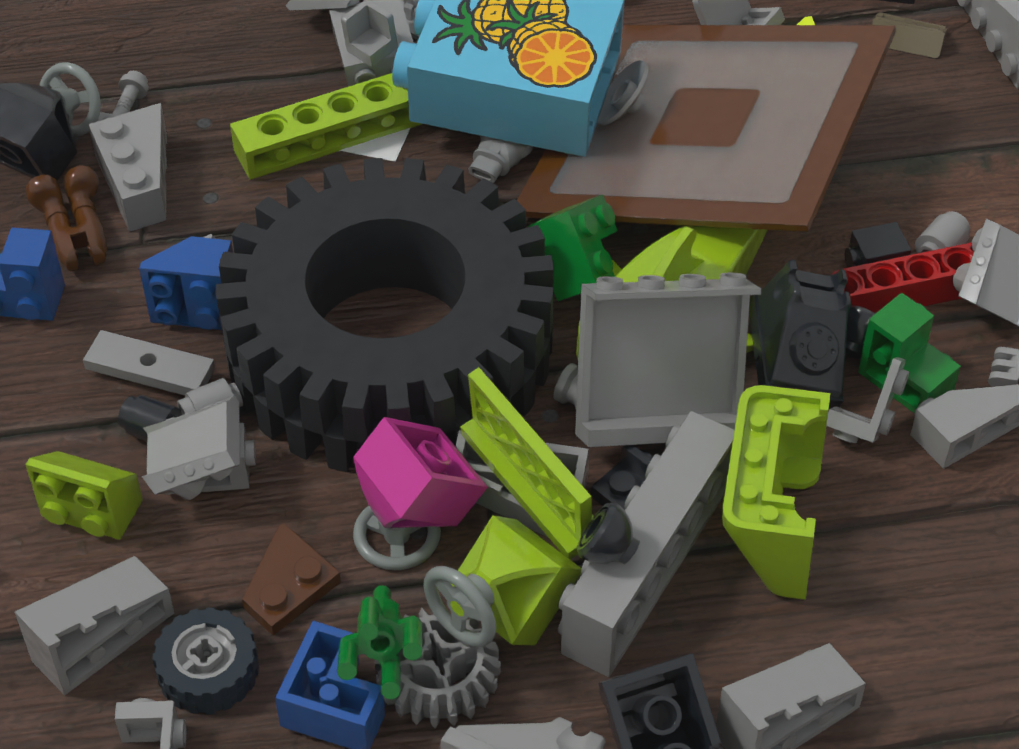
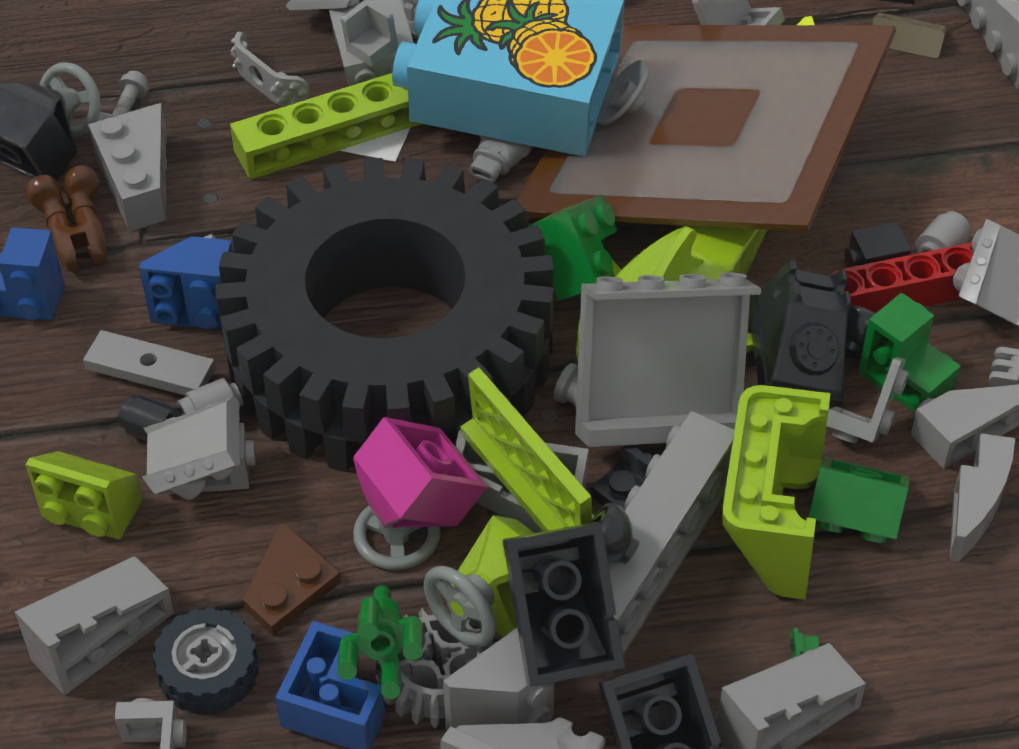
(276, 86): none -> light grey piece
(495, 690): none -> light grey slope
(563, 603): none -> black piece
(802, 643): none -> green piece
(859, 499): none -> green slope
(979, 492): none -> light grey slope

